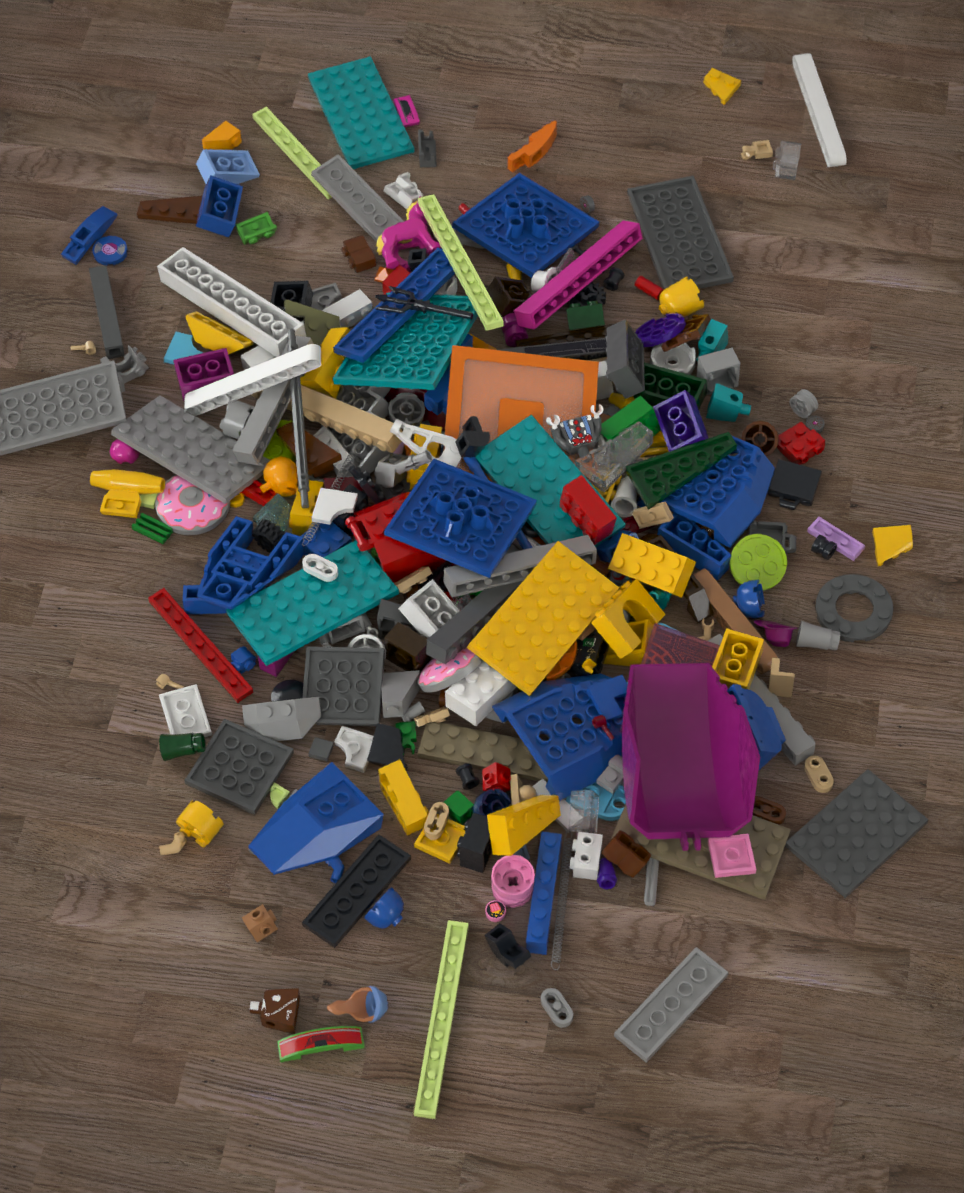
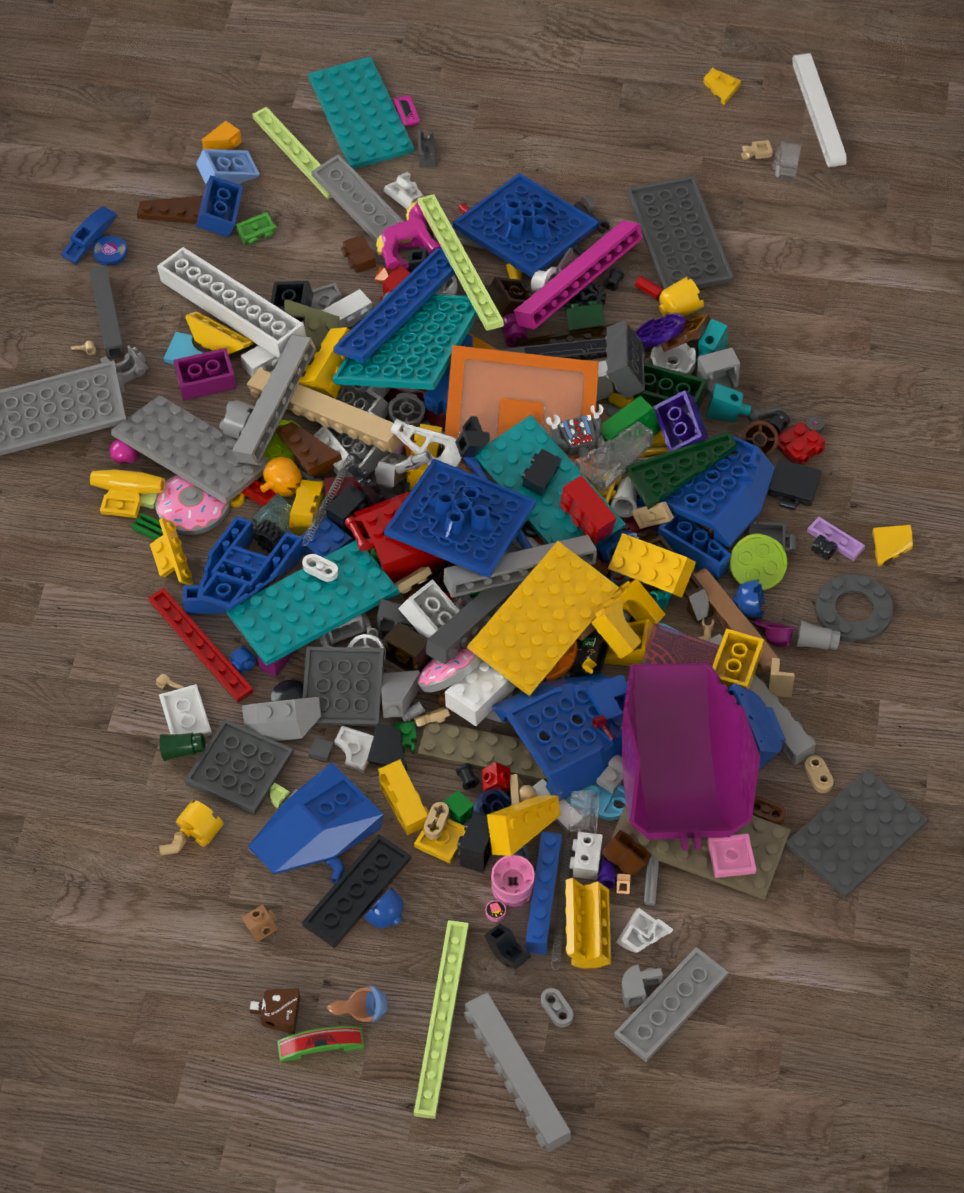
(169, 553): none -> yellow bracket
(253, 379): white beam -> none
(299, 432): dark grey axle -> none
(331, 504): white tile -> none
(414, 304): black piece -> none
(517, 1072): none -> light grey brick
(538, 146): orange slope -> none
(541, 472): none -> black brick
(580, 206): none -> black piece
(588, 924): none -> yellow brick
(623, 883): none -> light nougat piece
(635, 982): none -> light grey brick
(642, 931): none -> white slope
(757, 415): none -> dark grey bar
(779, 420): none -> black wheel
(804, 403): light grey wheel -> none

